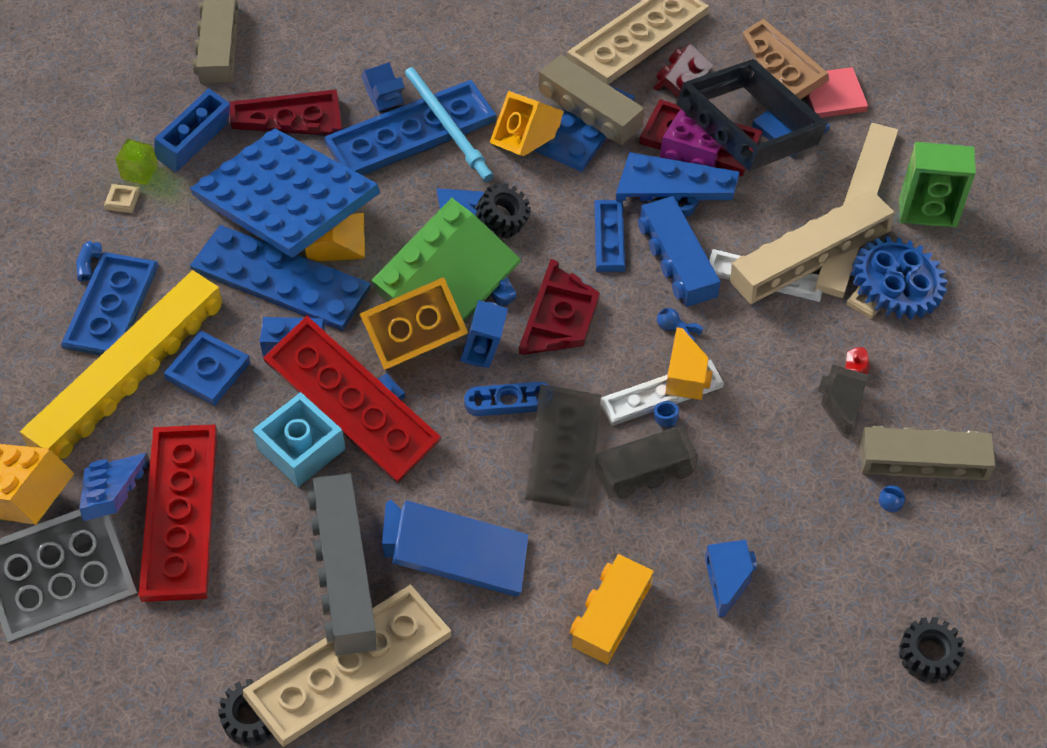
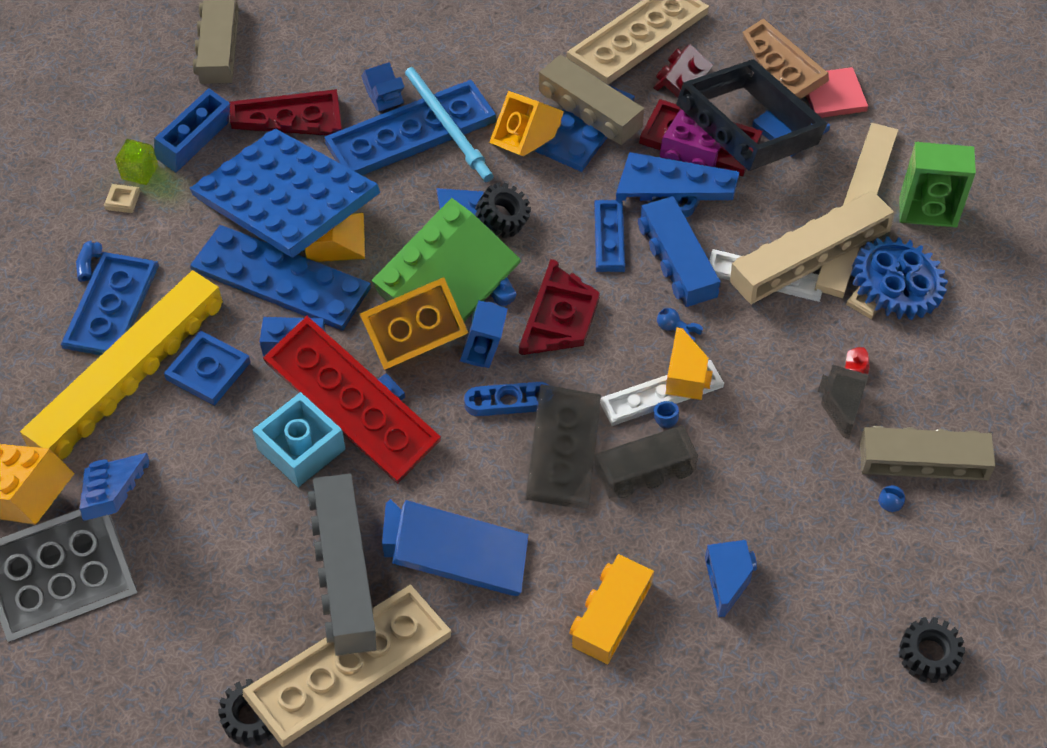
(179, 514): red plate -> none

